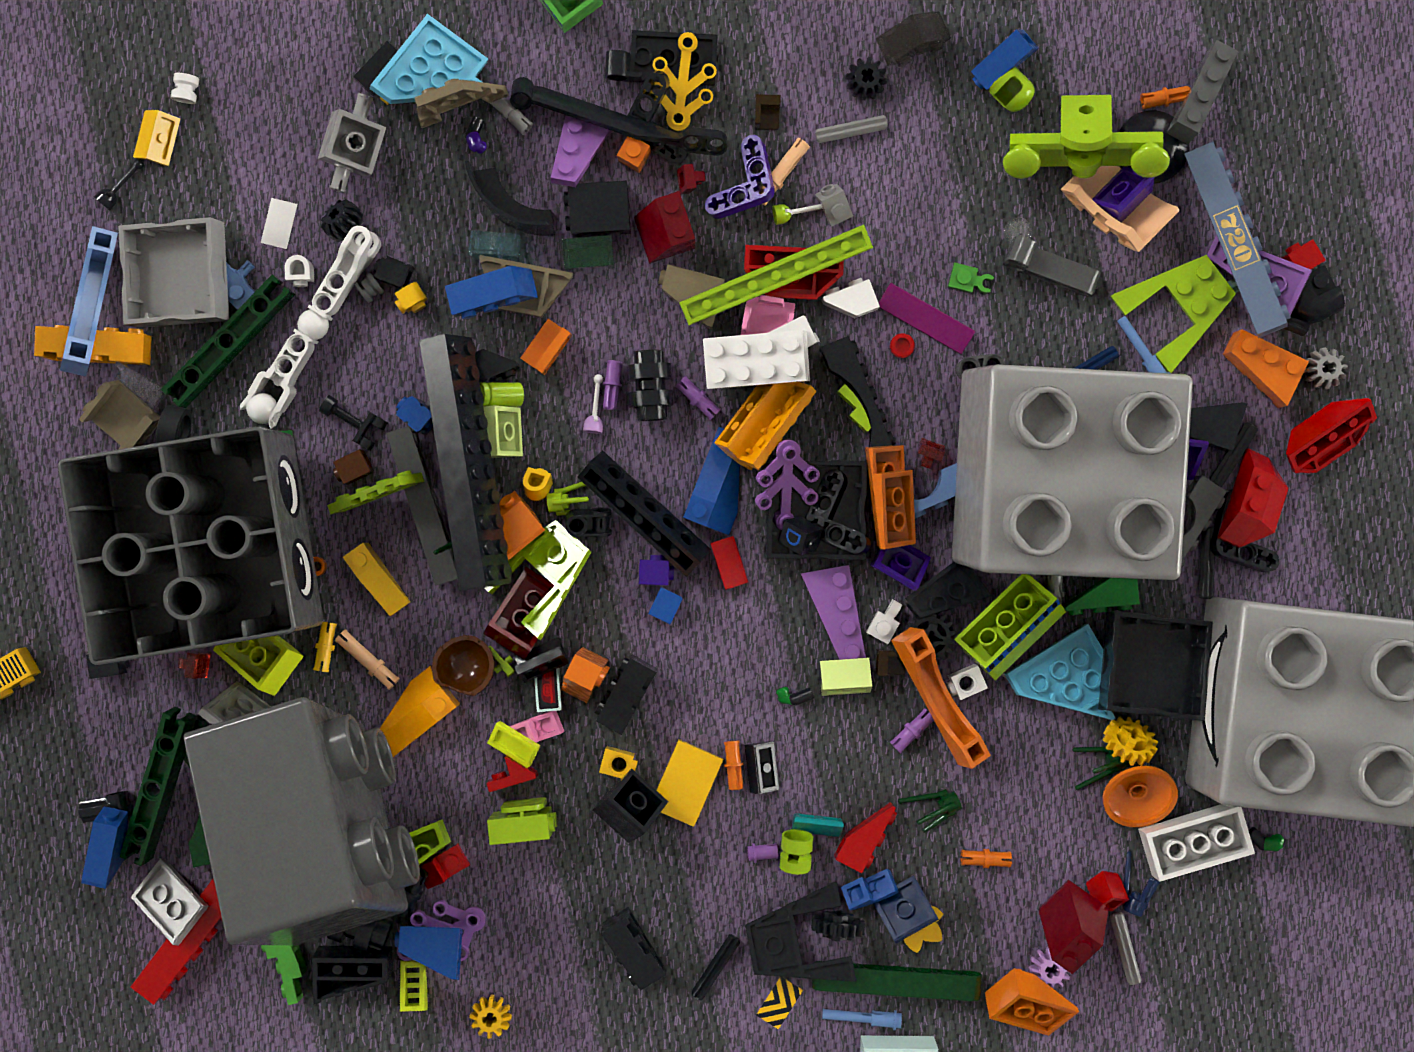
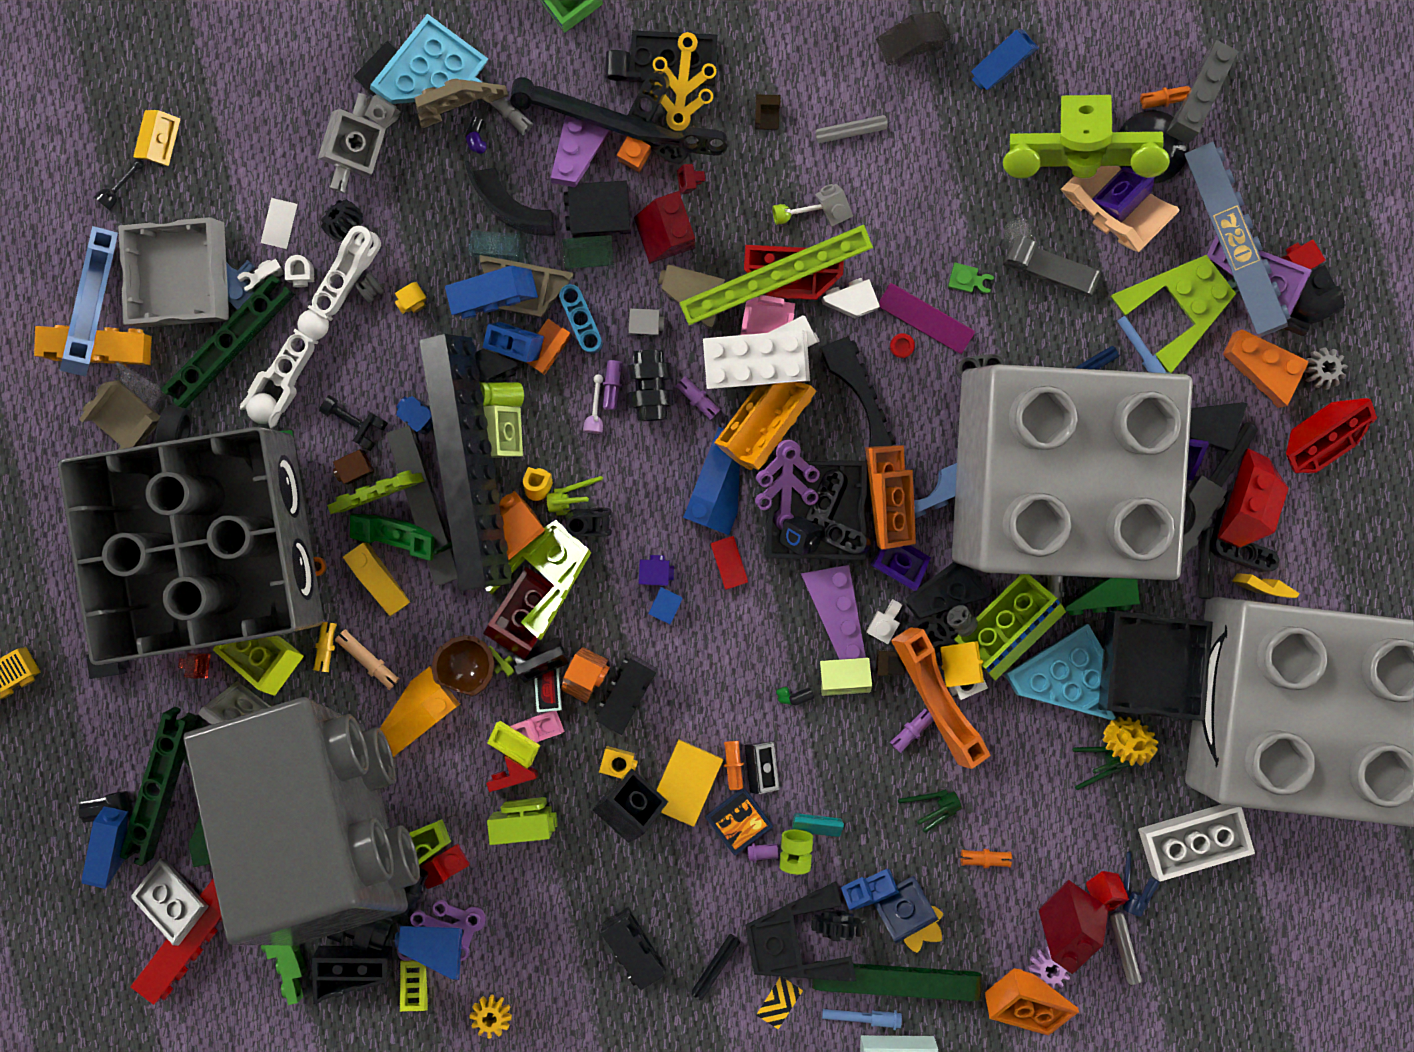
(185, 85): white wheel -> none
(261, 274): none -> white plate
(382, 111): none -> light grey bracket
(392, 532): none -> green slope
(393, 272): black window -> none
(513, 341): none -> blue brick
(572, 311): none -> dark azure beam
(644, 513): black brick -> none
(645, 322): none -> light grey brick
(739, 821): none -> tile
(751, 188): dark purple beam -> none
(787, 164): light nougat pin -> none
(856, 76): black gear -> none
(858, 415): lime slope -> none
(859, 843): red slope -> none
(930, 451): clear red tile -> none
(962, 620): none -> dark grey wheel
(962, 664): none -> yellow piece
(1013, 90): lime helmet -> none
(1140, 796): orange dish -> none
(1265, 586): none -> yellow slope
(1271, 843): arm -> none

